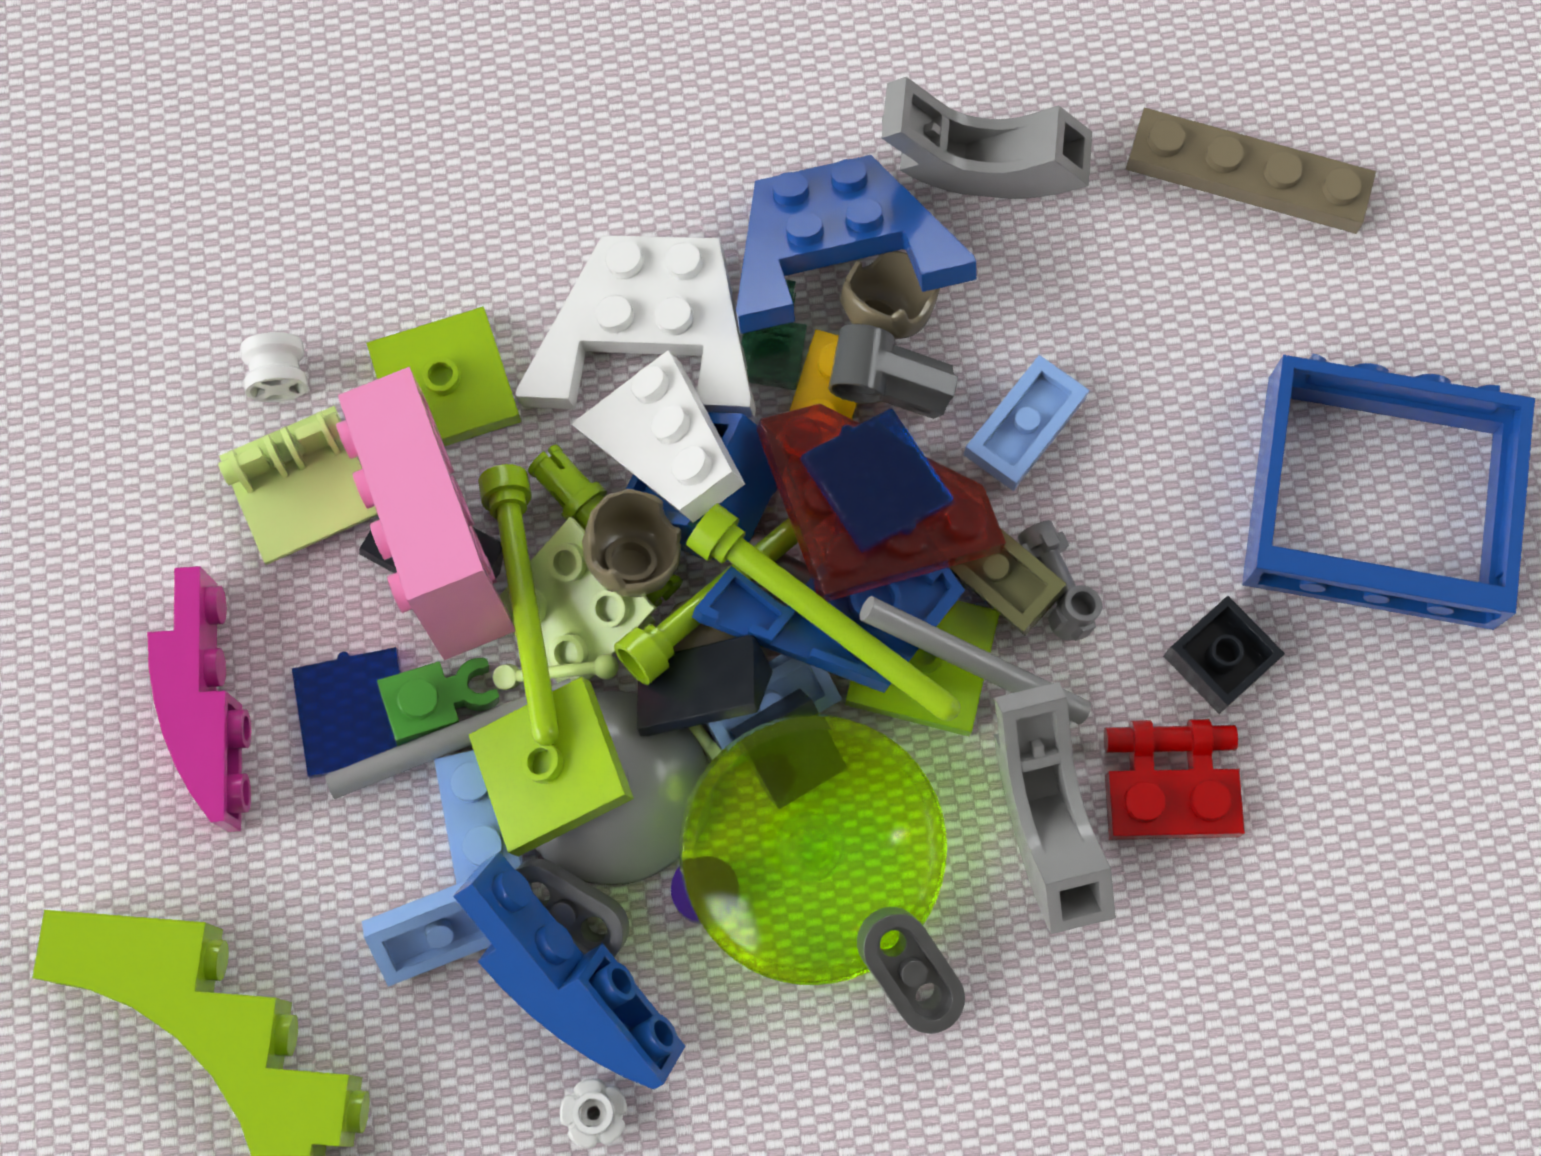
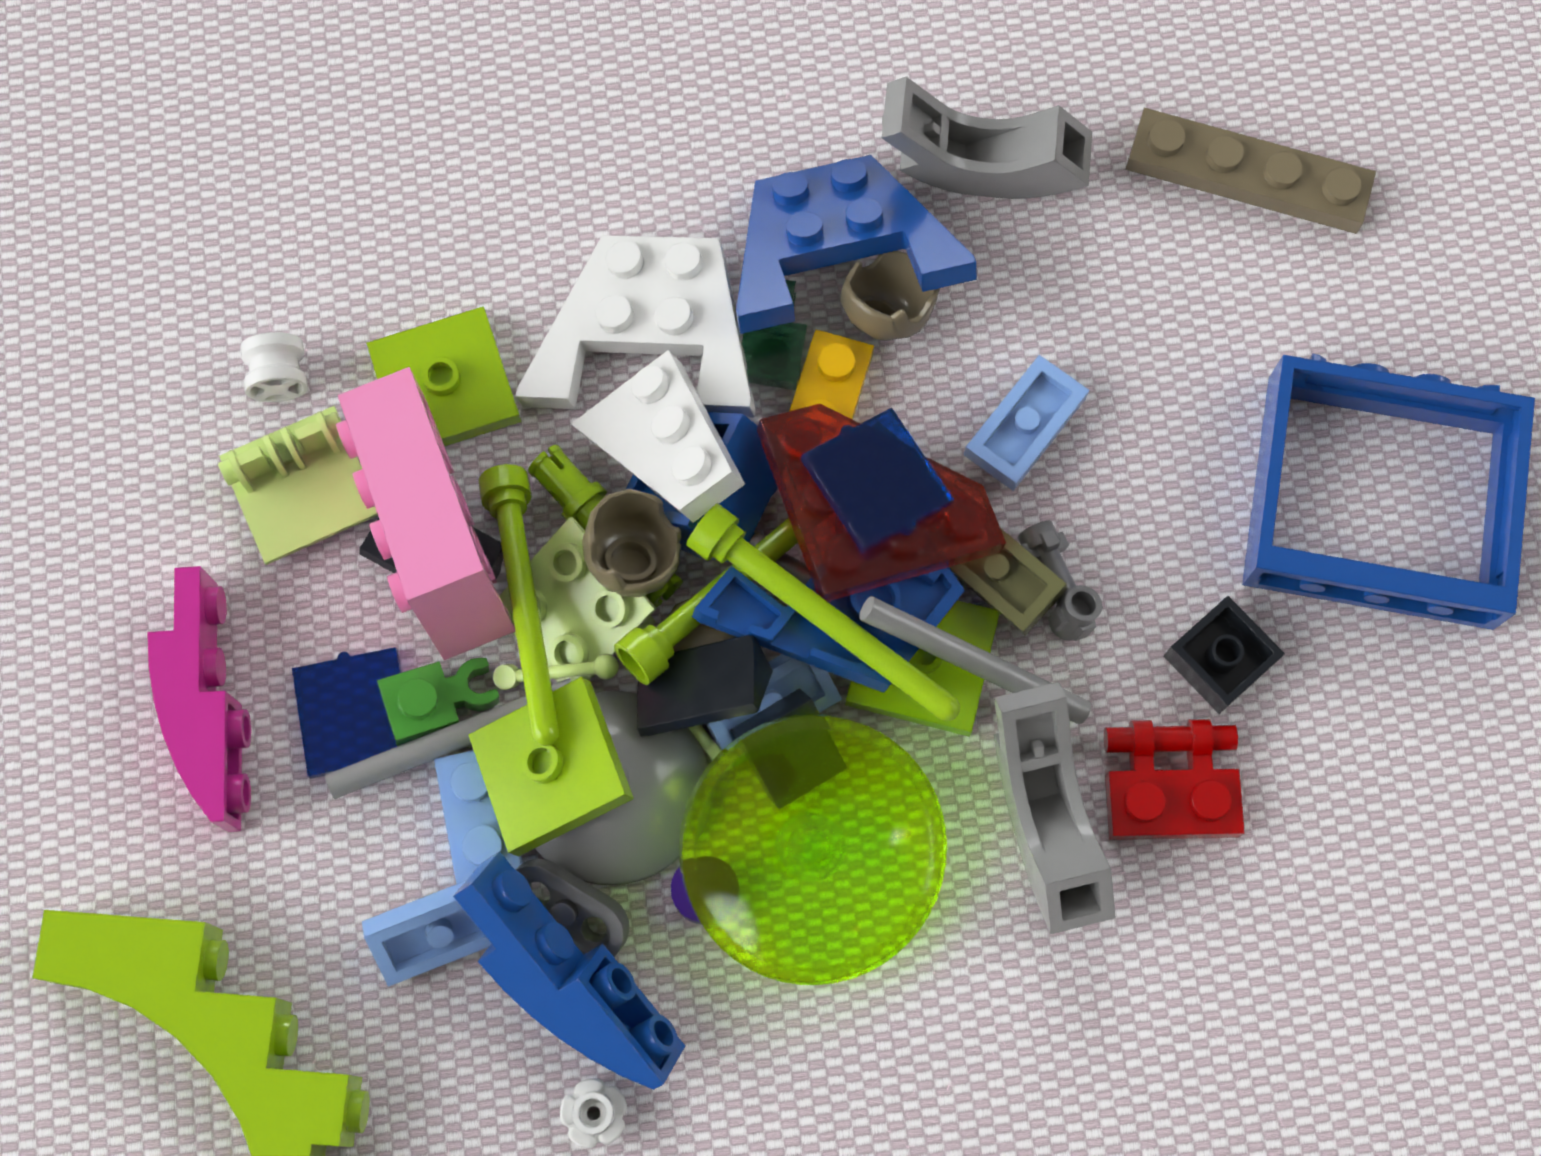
(875, 370): dark grey piece -> none
(907, 967): flat silver plate -> none

